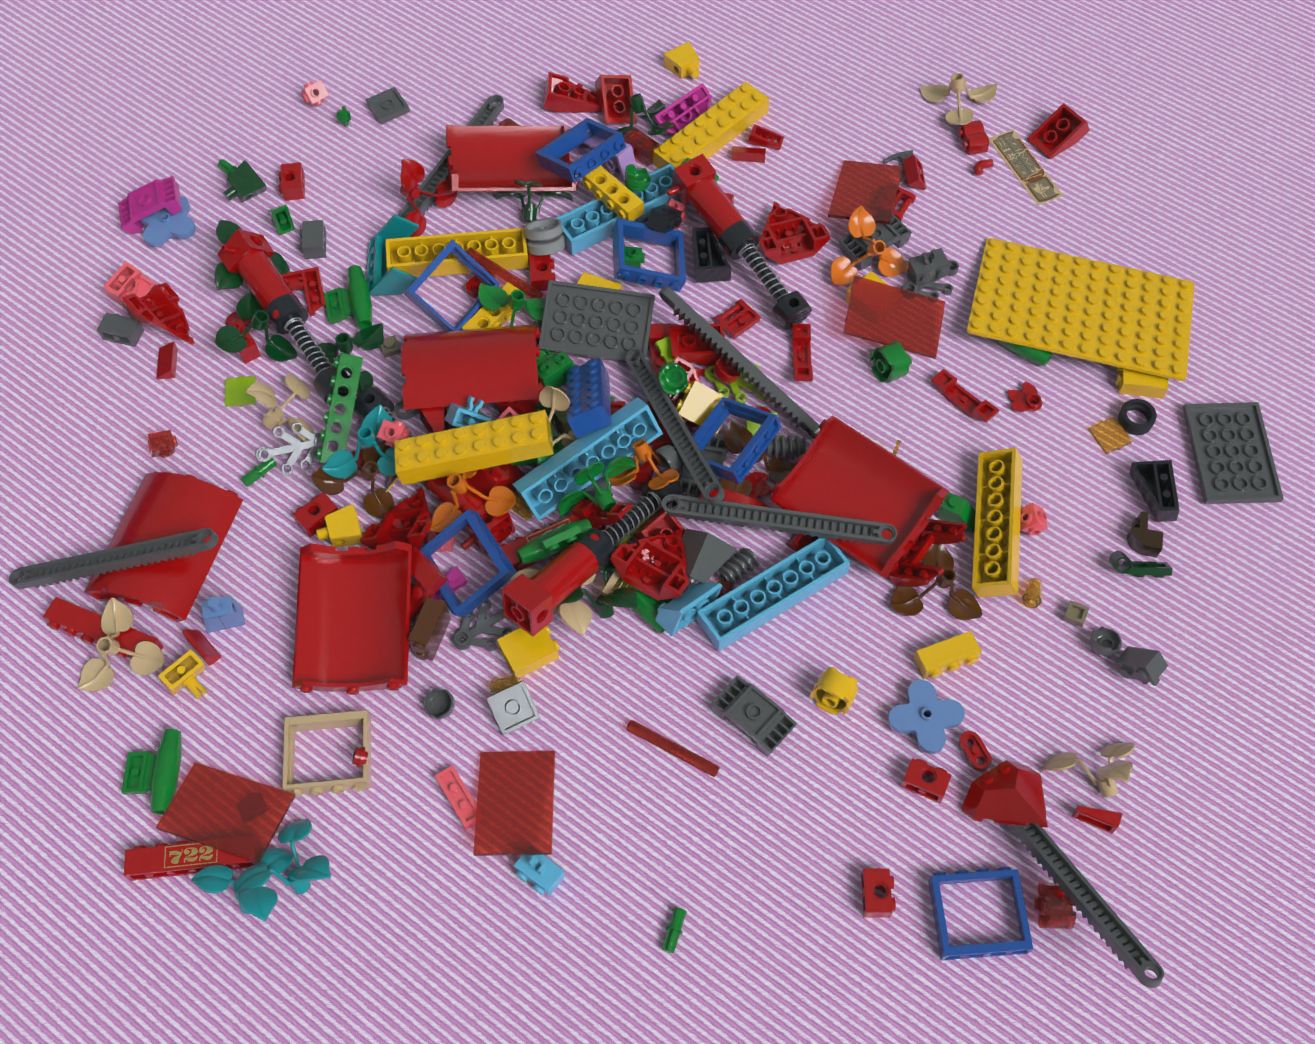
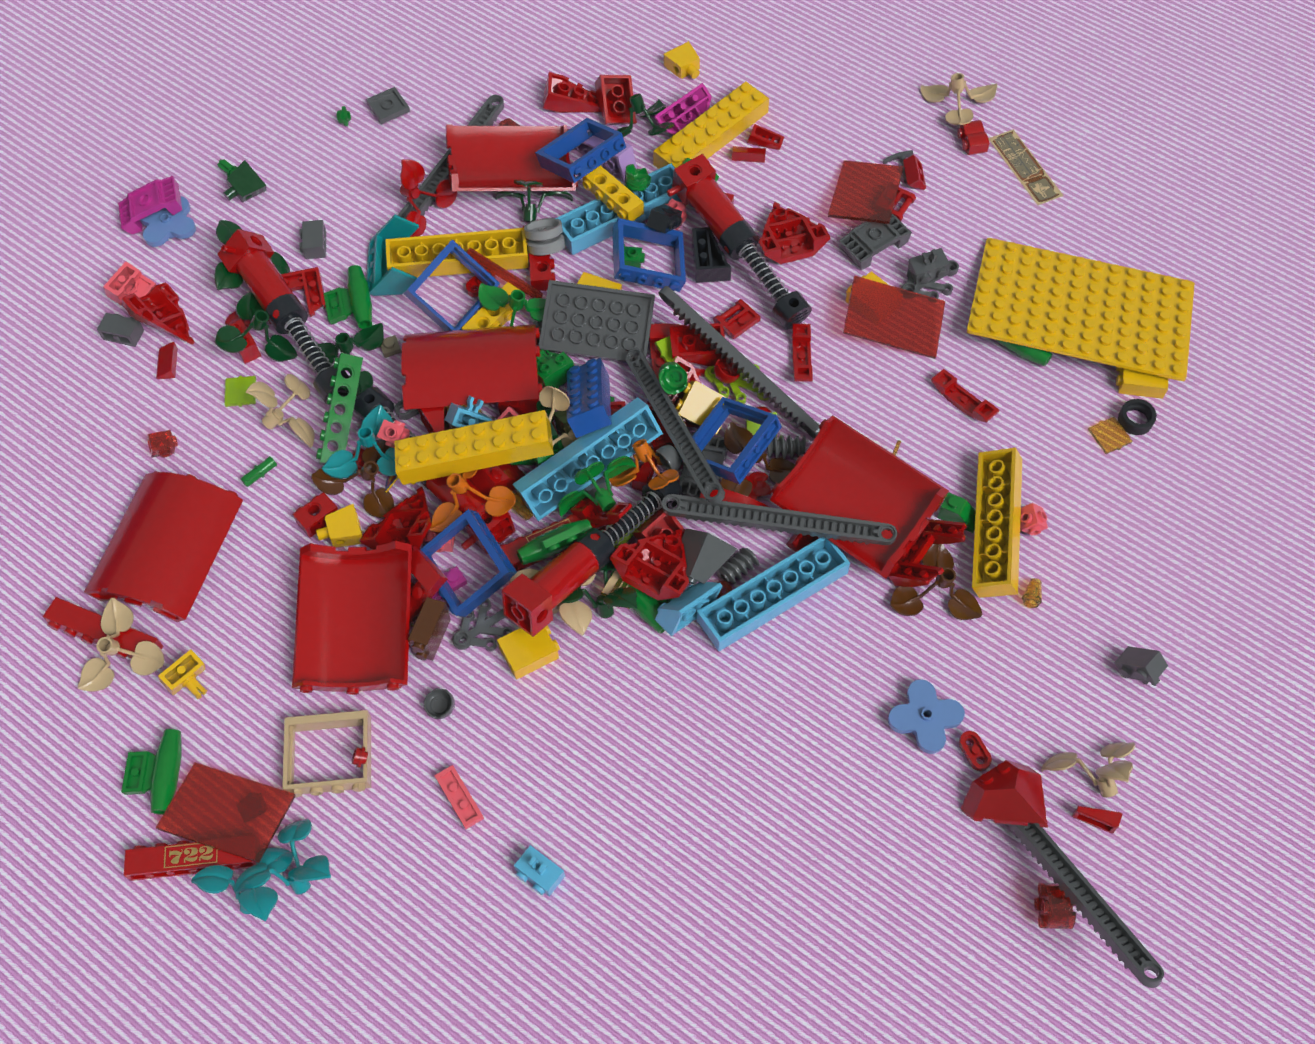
(114, 559): dark grey gear -> none
(202, 646): red slope -> none
(222, 613): medium blue torso -> none
(282, 219): green slope -> none
(292, 181): red brick -> none
(295, 447): plant -> none
(319, 93): coral brick -> none
(503, 683): clear yellow cone -> none
(513, 707): plate -> none
(515, 803): clear red piece -> none
(642, 145): clear red brick -> none
(673, 748): clear red axle -> none
(674, 930): green axle -> none
(753, 714): dark grey plate -> none
(834, 691): yellow brick -> none
(877, 906): red brick -> none
(890, 261): orange plant -> none
(890, 362): green brick -> none
(932, 790): red brick -> none
(947, 655): yellow brick -> none
(979, 950): blue window -> none
(980, 165): red arm -> none
(1024, 398): red plate -> none
(1059, 132): red slope -> none
(1076, 613): dark tan plate -> none
(1105, 641): dark grey hair -> none
(1139, 568): dark green plate -> none
(1142, 539): dark brown brick -> none
(1158, 488): black wedge -> none
(1232, 453): dark grey plate -> none

